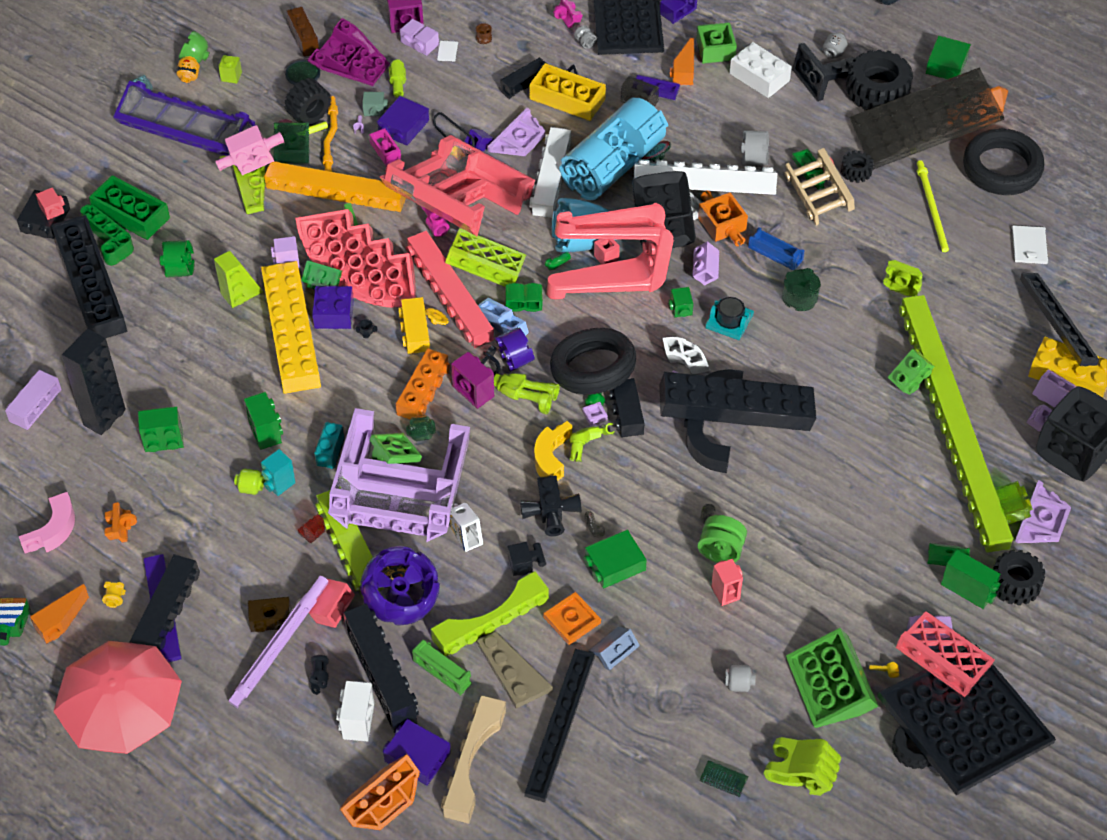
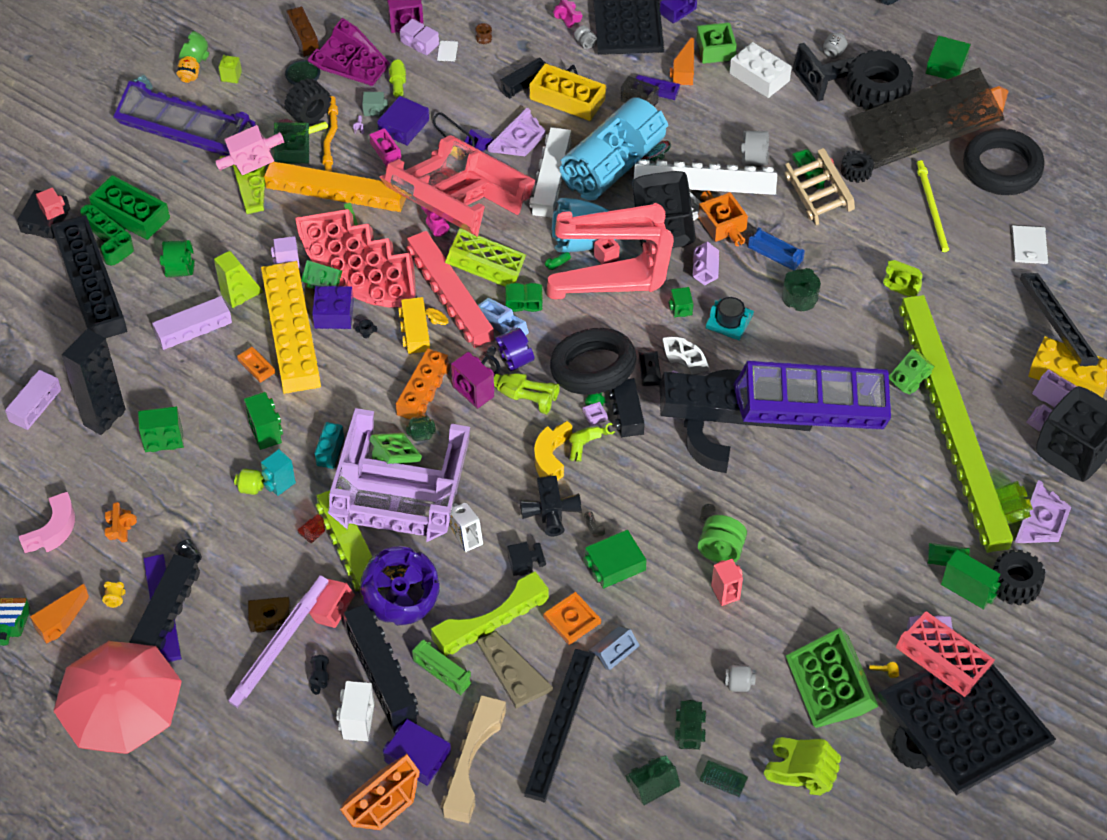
(187, 549): none -> black wheel
(192, 322): none -> lavender brick
(251, 359): none -> orange piece
(650, 375): none -> black piece
(653, 779): none -> clear green brick
(690, 728): none -> clear green brick
(813, 395): none -> window

